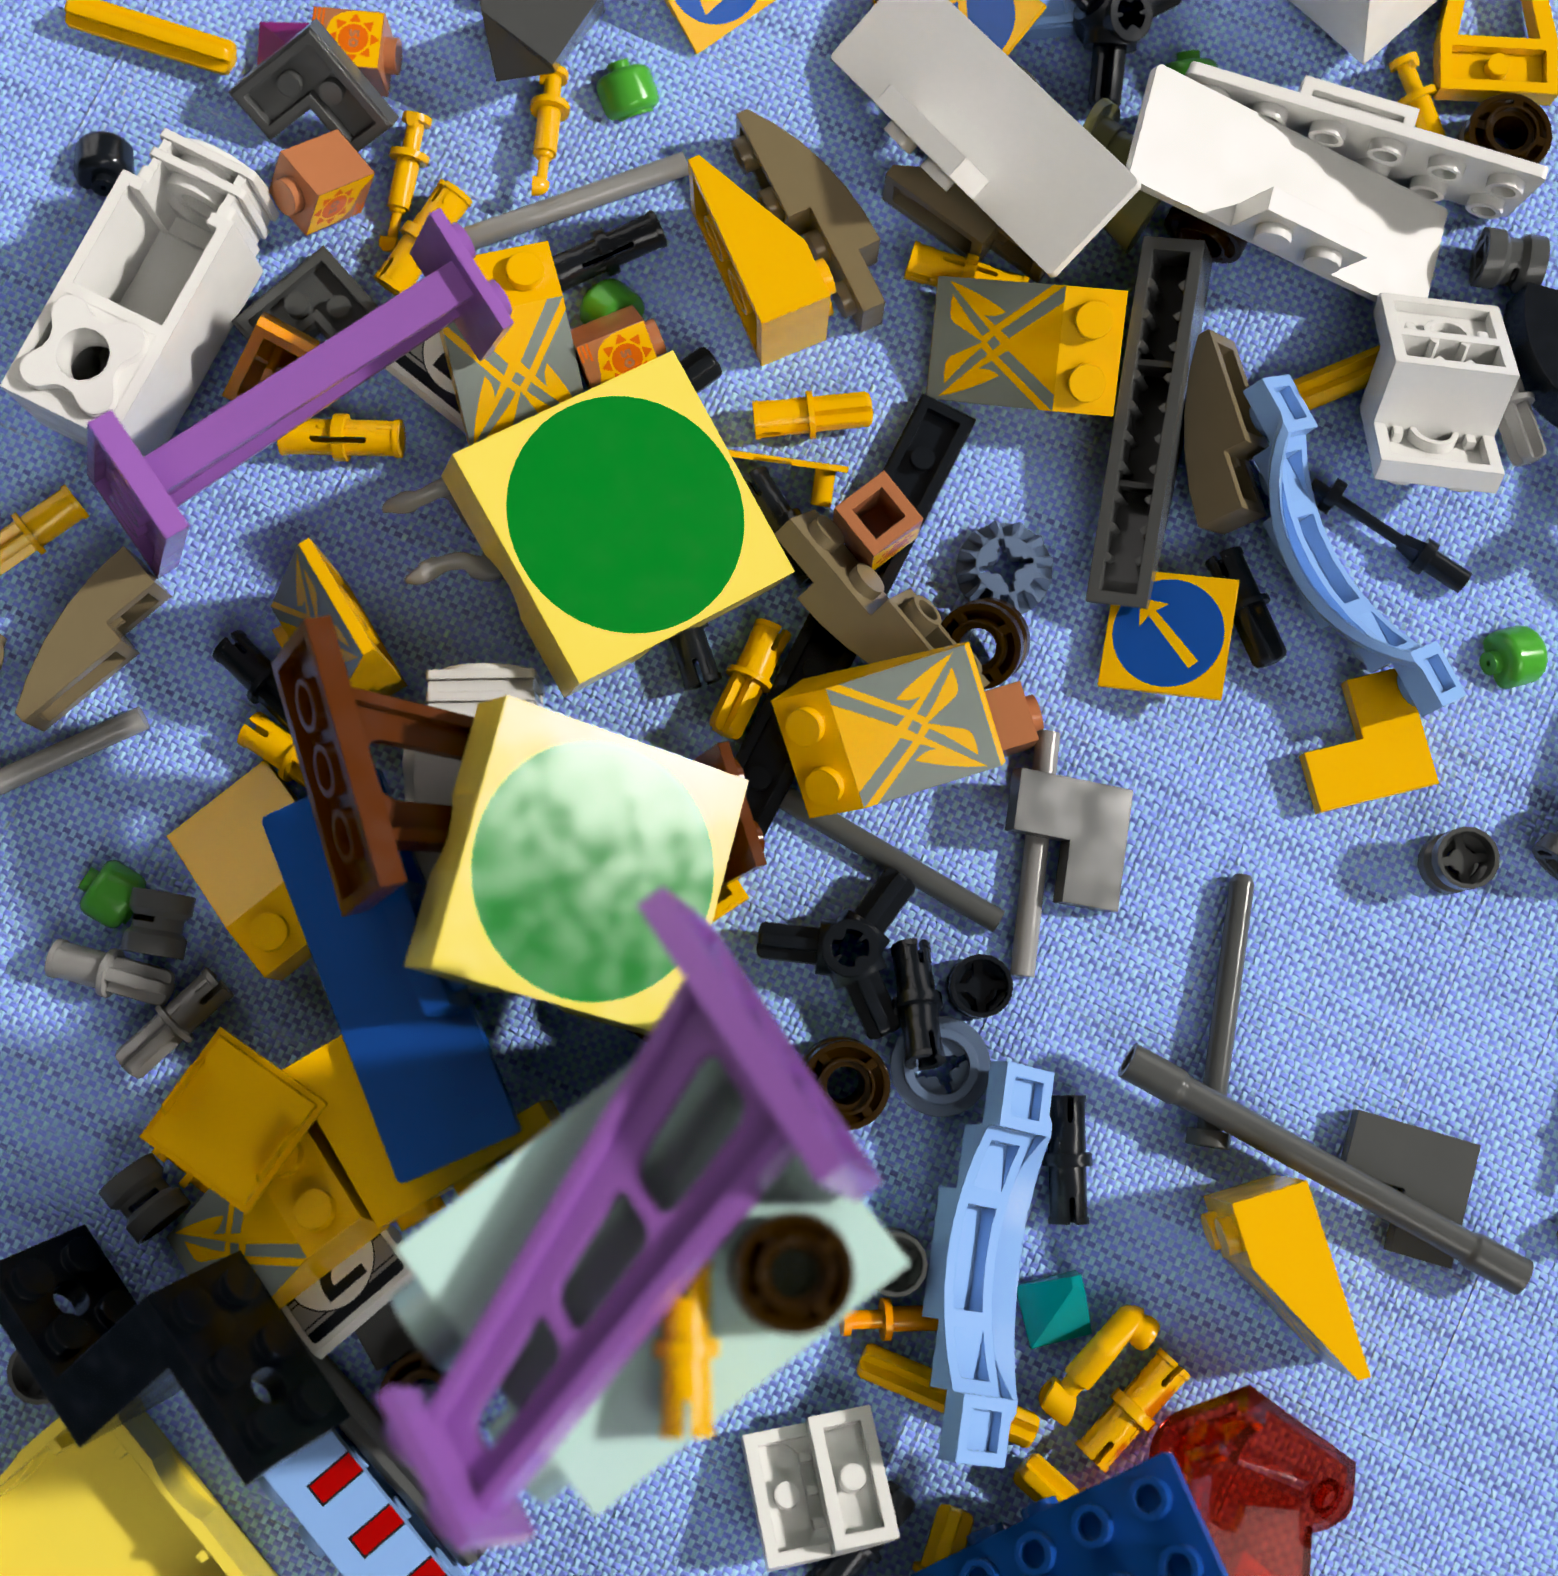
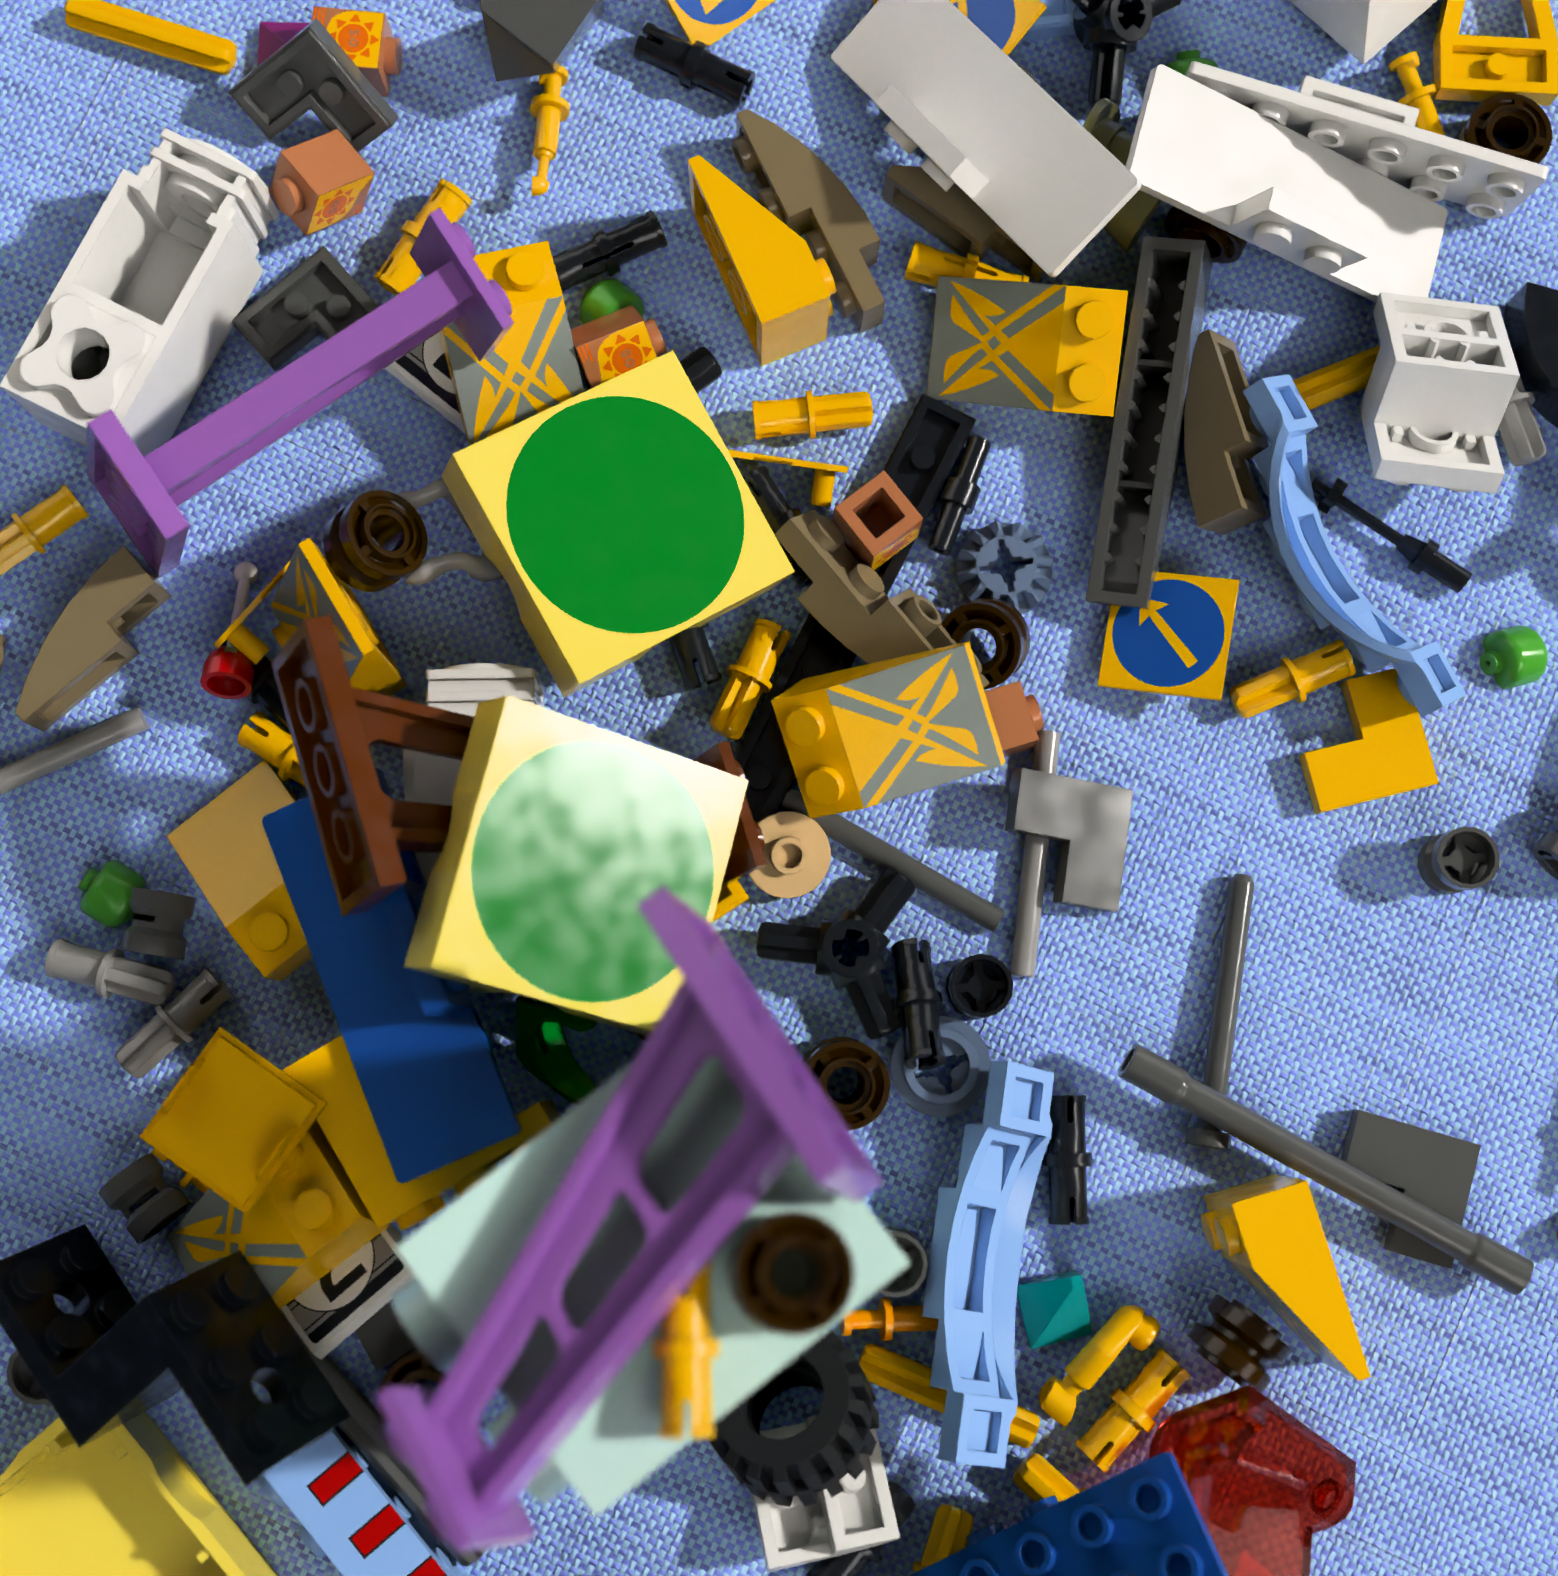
(100, 160): black piece -> none
(227, 670): none -> red hinge
(242, 637): none -> yellow piece
(266, 352): light orange slope -> none
(356, 555): none -> dark brown wheel
(380, 436): yellow pin -> none
(405, 174): yellow piece -> none
(550, 1055): none -> green helmet
(578, 200): light grey bar -> none
(627, 90): bright green piece -> none
(694, 65): none -> black pin
(794, 853): none -> tan piece
(819, 1453): none -> black tyre
(959, 495): none -> black bar
(1239, 1343): none -> dark brown wheel
(1251, 613): black axle -> none
(1293, 679): none -> yellow axle
(1508, 260): dark grey wheel -> none

